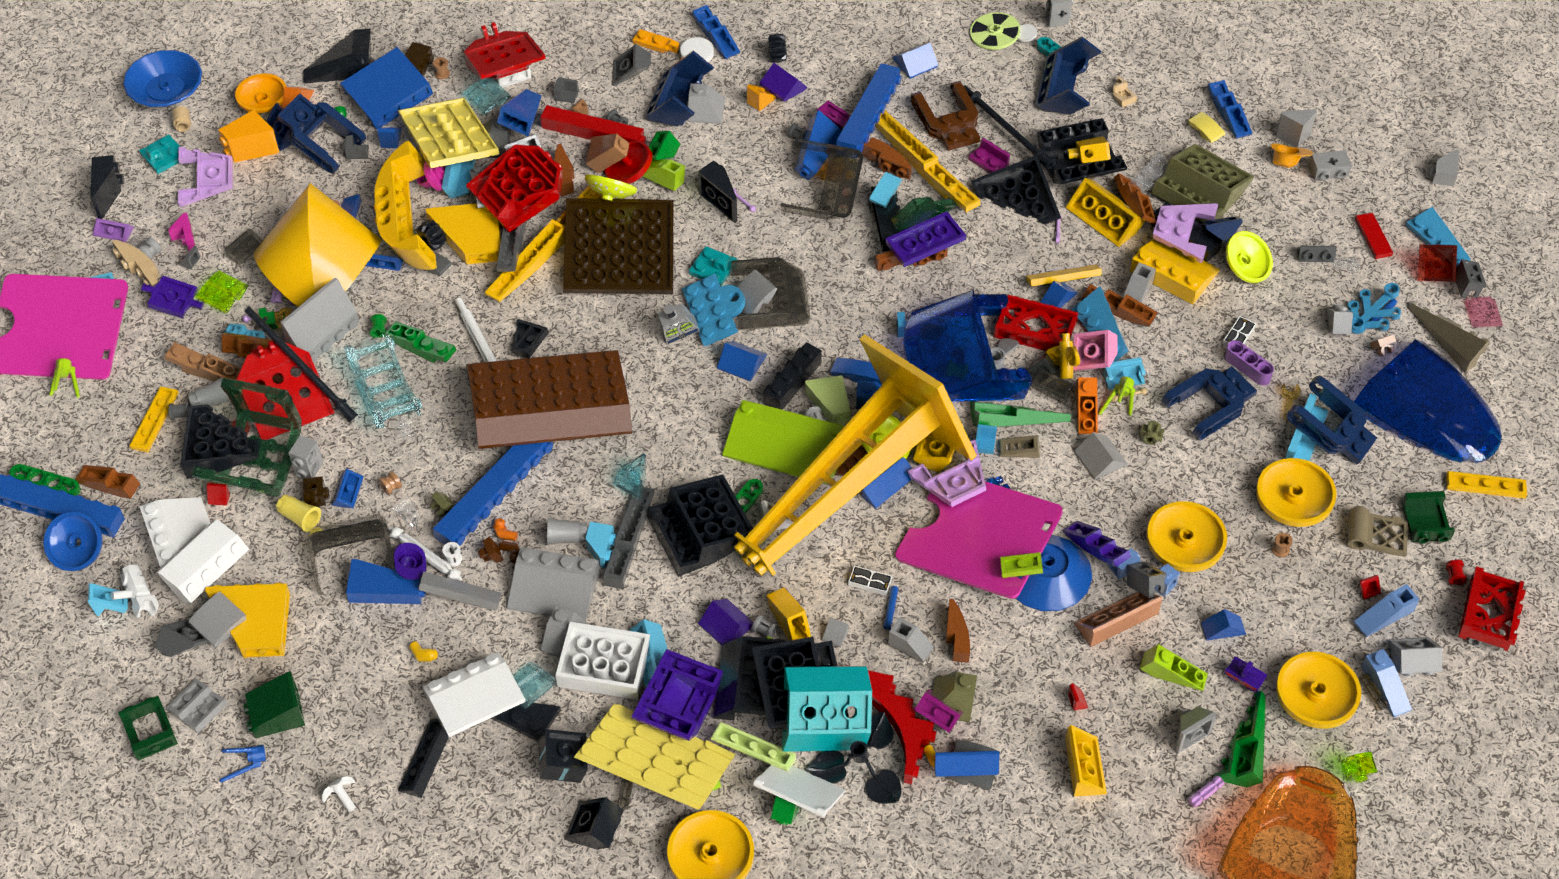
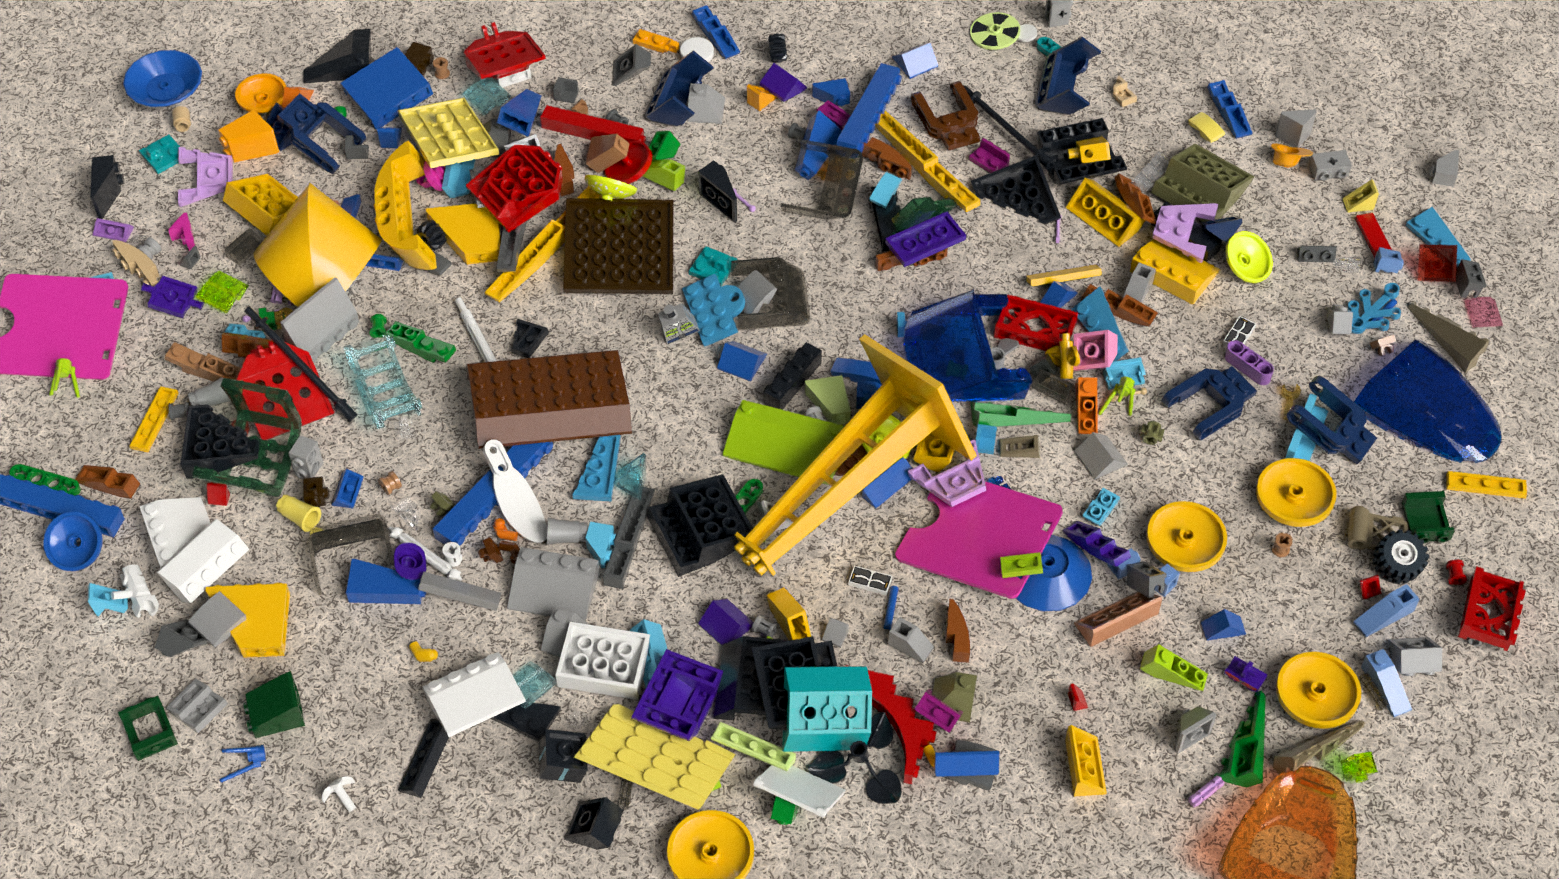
(259, 200): none -> yellow slope
(515, 495): none -> white plant
(600, 471): none -> dark azure wing
(834, 91): none -> blue slope
(1101, 507): none -> medium azure slope
(1318, 747): none -> dark tan wedge
(1362, 198): none -> light yellow slope
(1388, 260): none -> medium blue brick
(1400, 556): none -> black wheel

